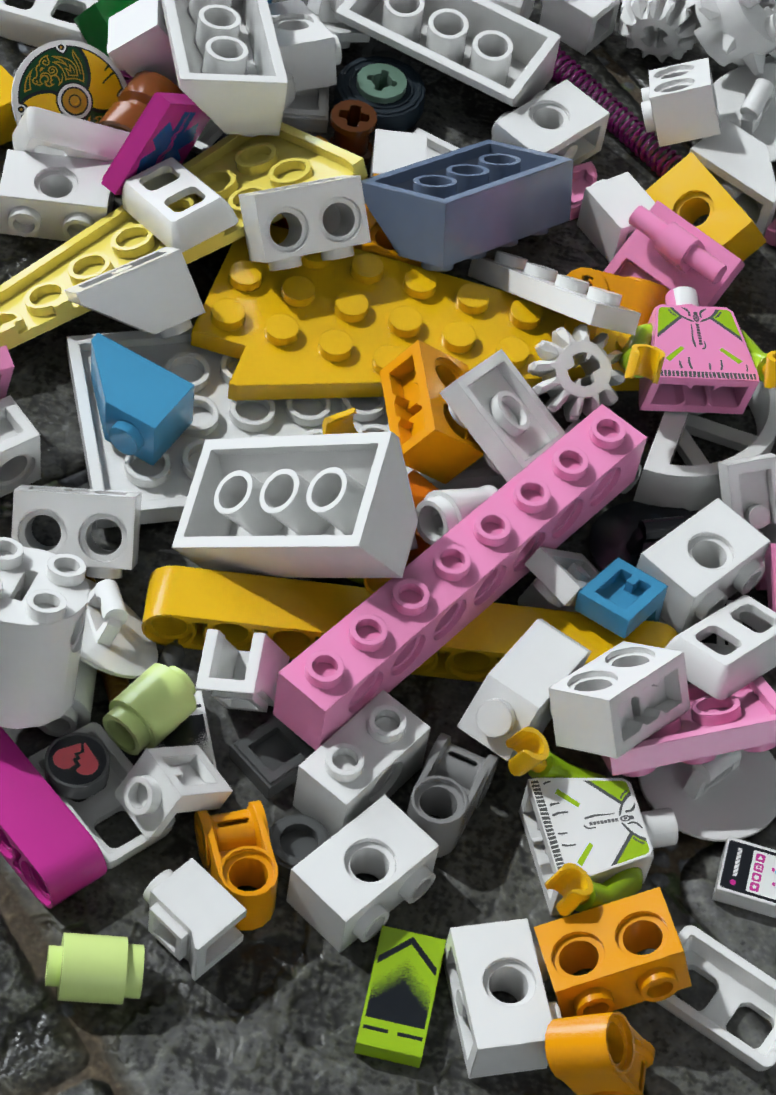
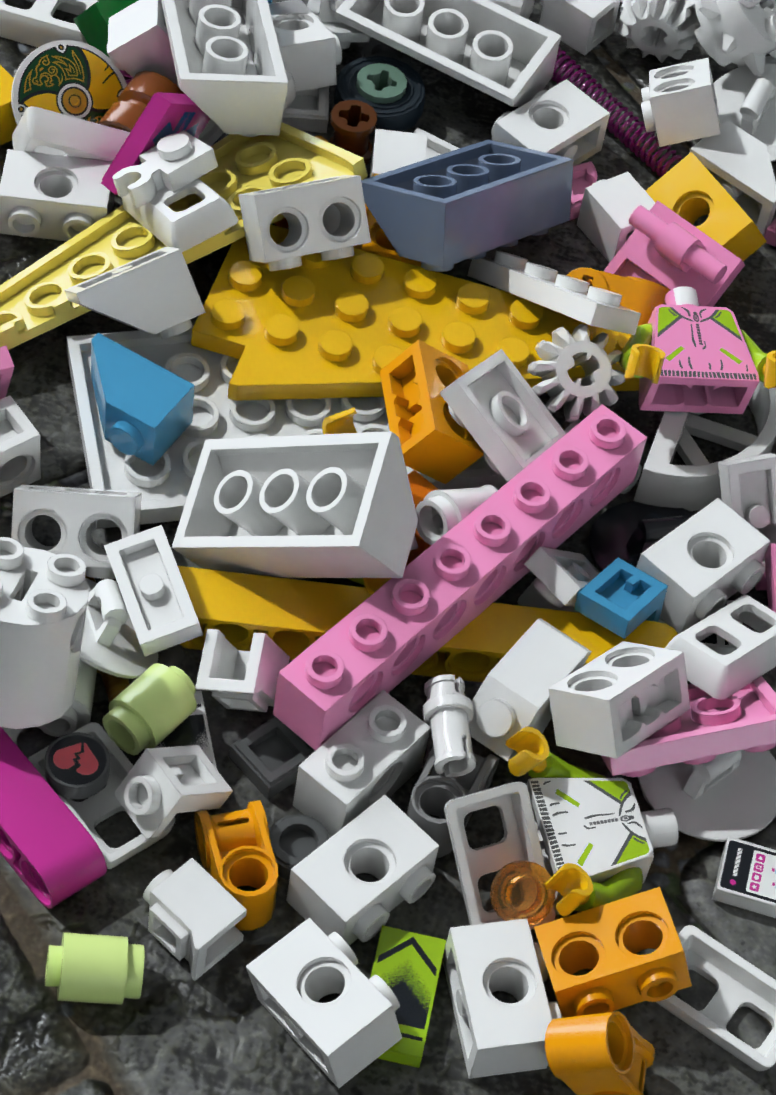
(153, 590): none -> white plate
(170, 164): none -> white plate
(335, 1034): none -> white brick
(449, 717): none -> white pin
(518, 843): none -> white piece
(521, 893): none -> clear orange plate

